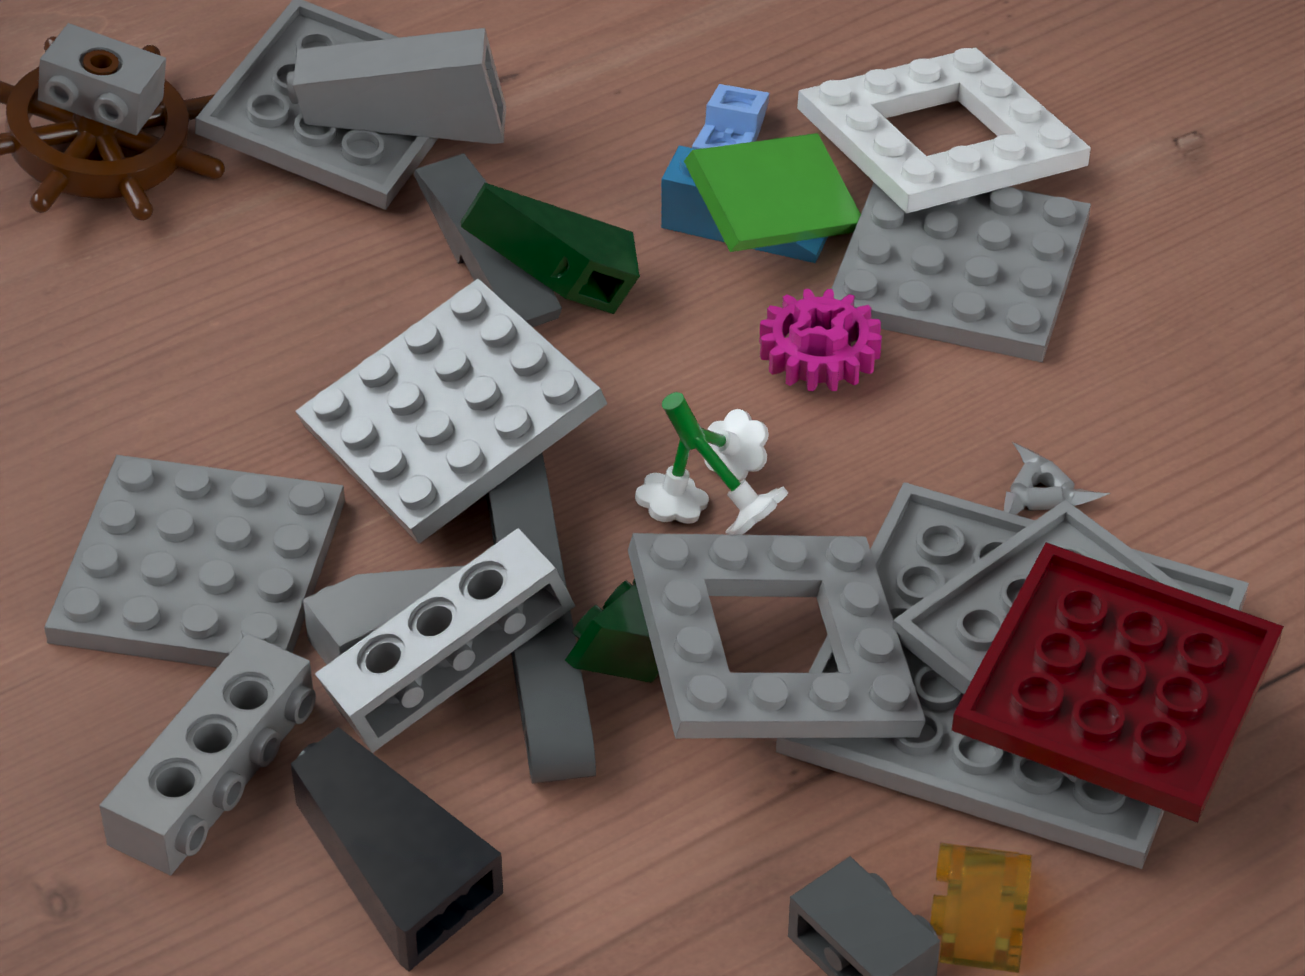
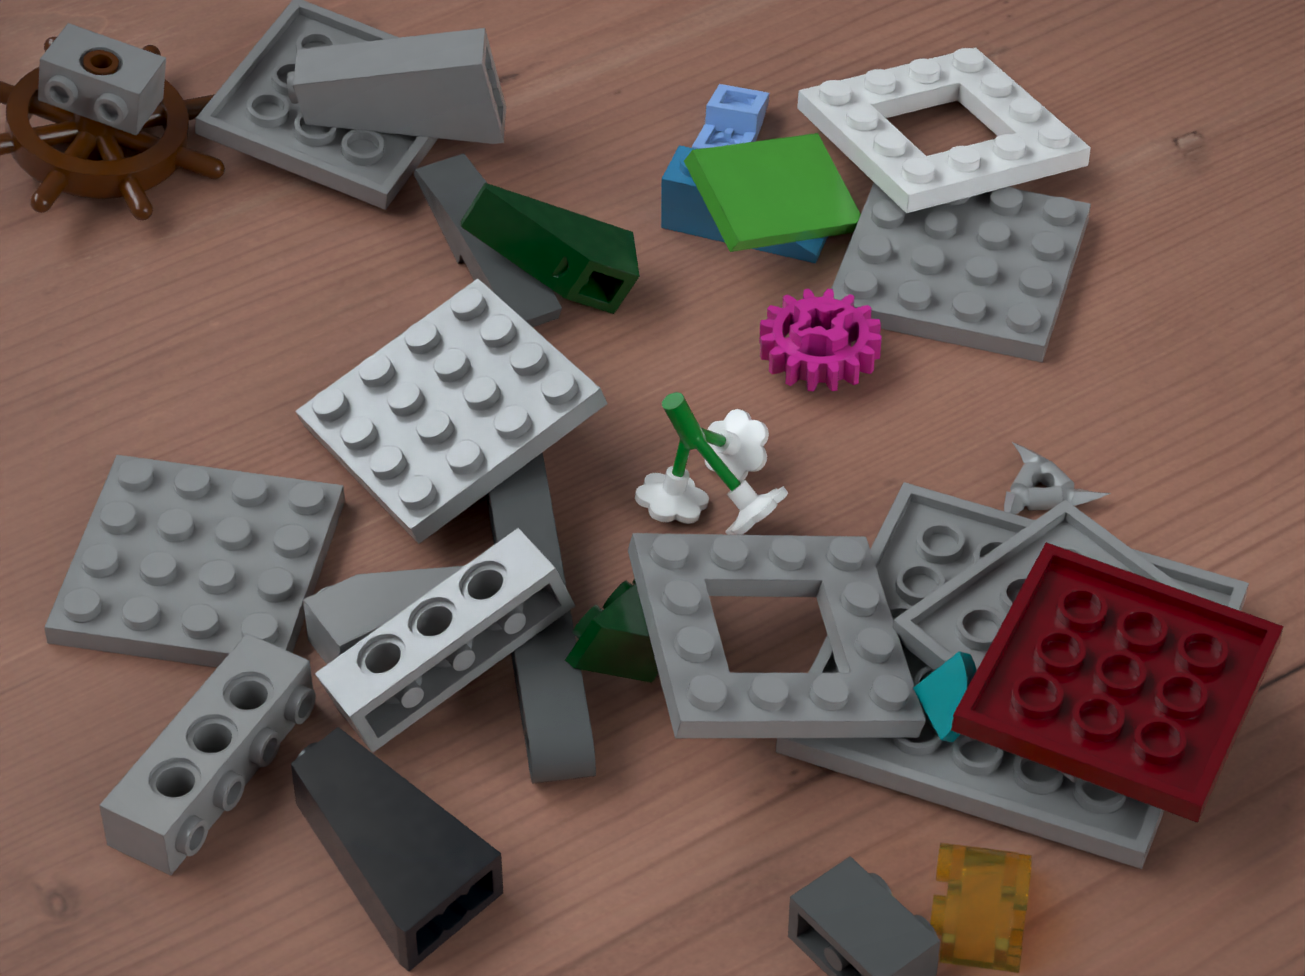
(943, 691): none -> teal tile

